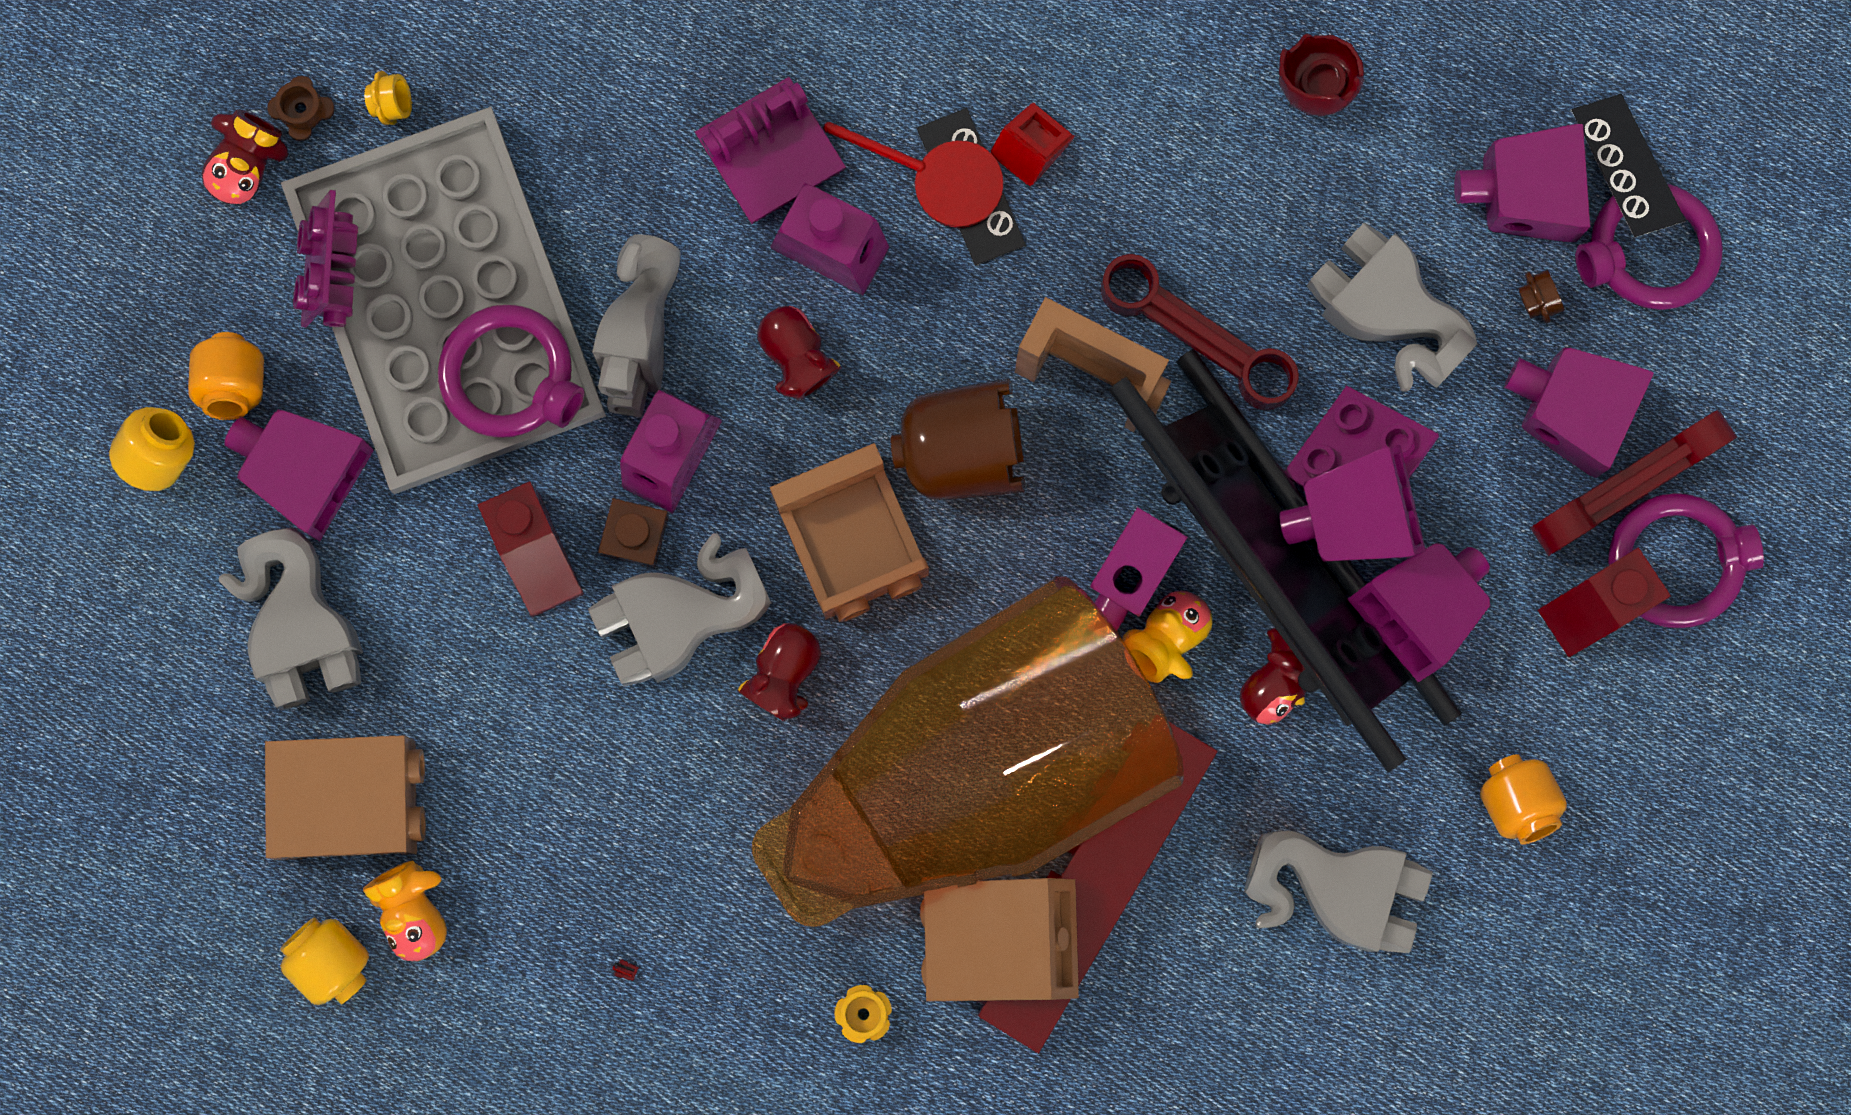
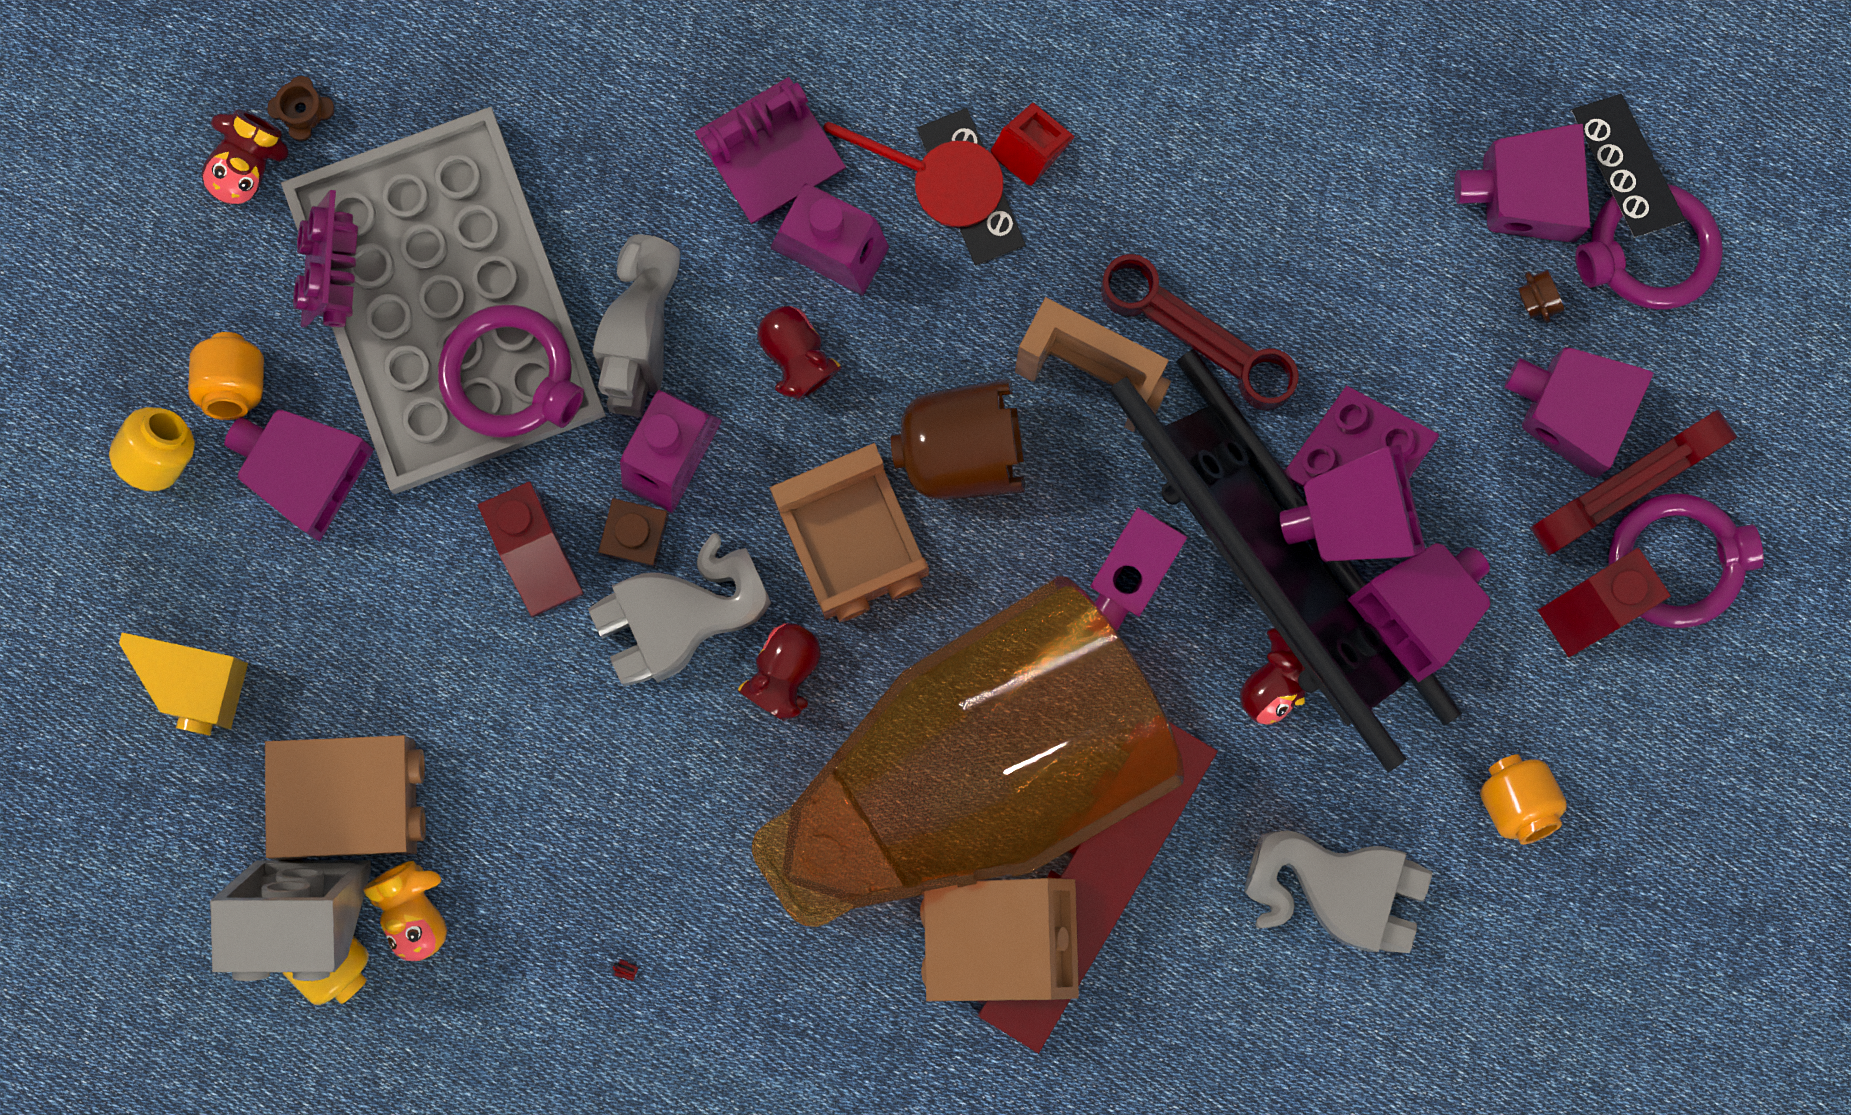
(187, 681): none -> yellow slope
(287, 918): none -> light grey slope
(295, 625): light grey hips -> none
(388, 98): yellow plate -> none
(847, 1014): yellow plate -> none
(1170, 631): yellow animal -> none
(1320, 74): dark red hair -> none
(1392, 304): light grey hips -> none

